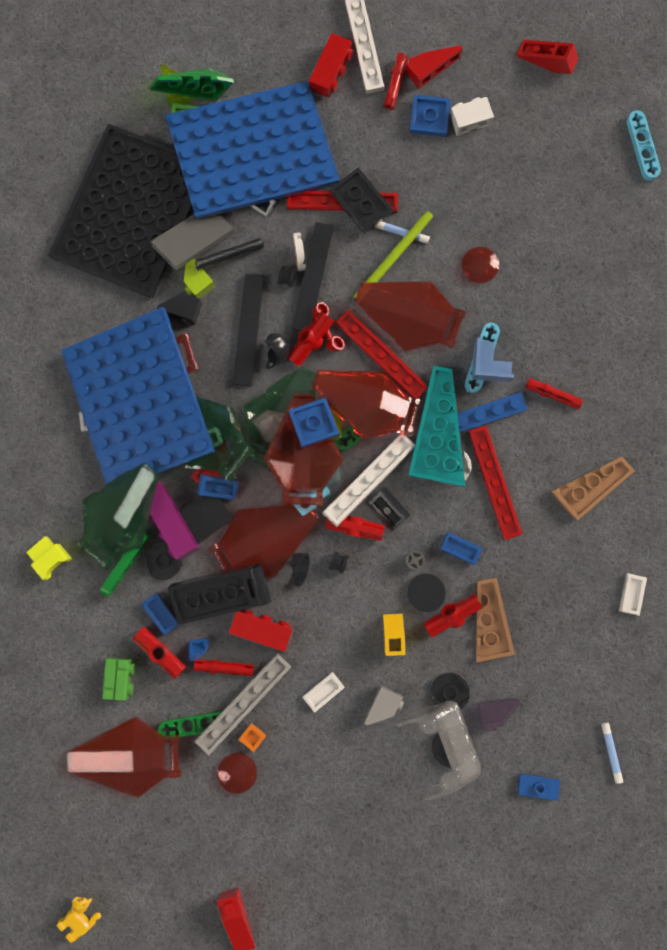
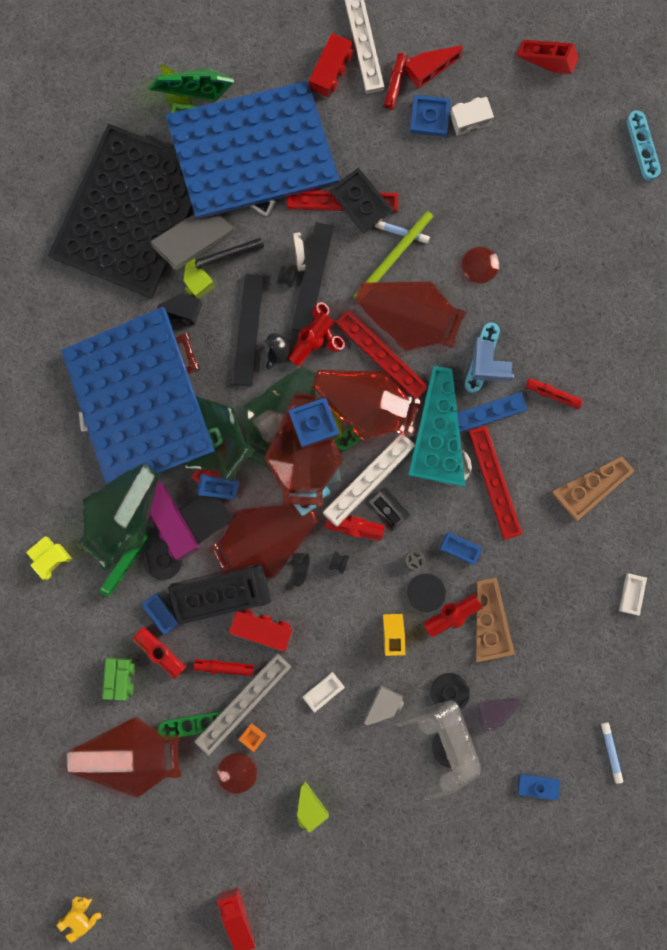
(198, 648): blue tile -> none
(310, 809): none -> lime slope

